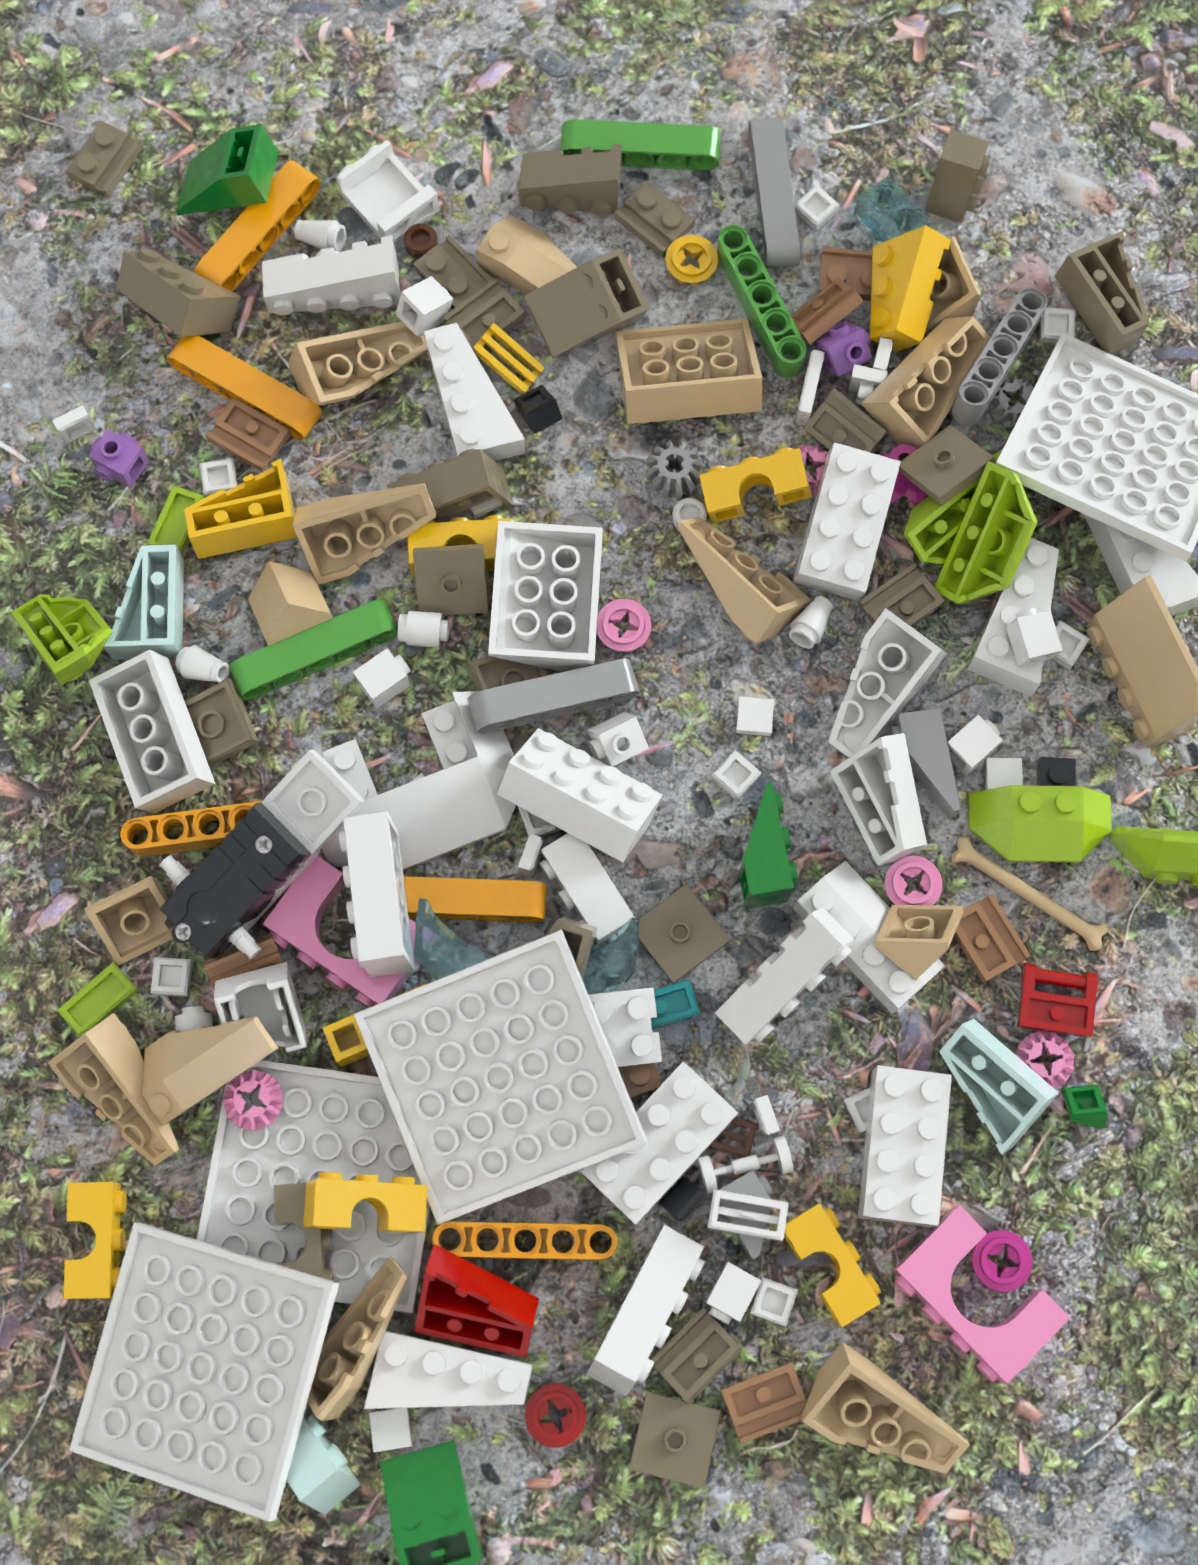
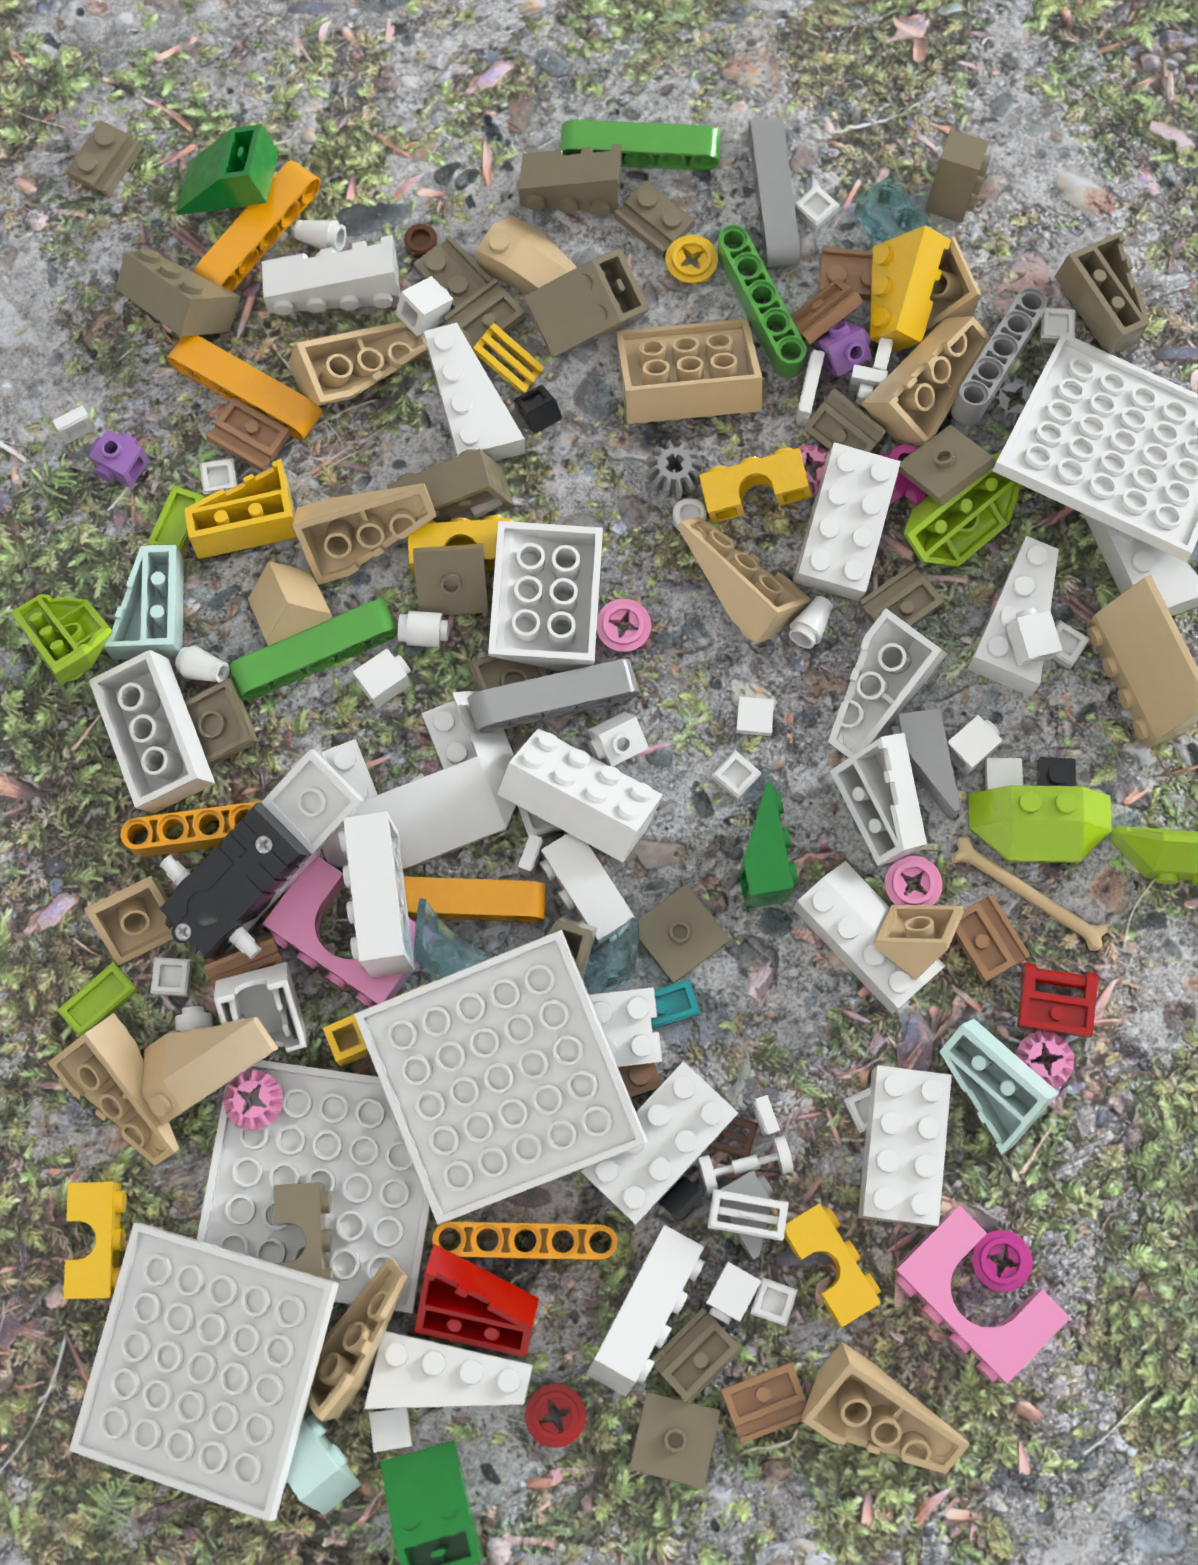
(386, 193): white panel -> none
(397, 1204): yellow arch -> none
(785, 977): white wedge -> none
(989, 538): lime wedge -> none
(1086, 1105): green slope -> none

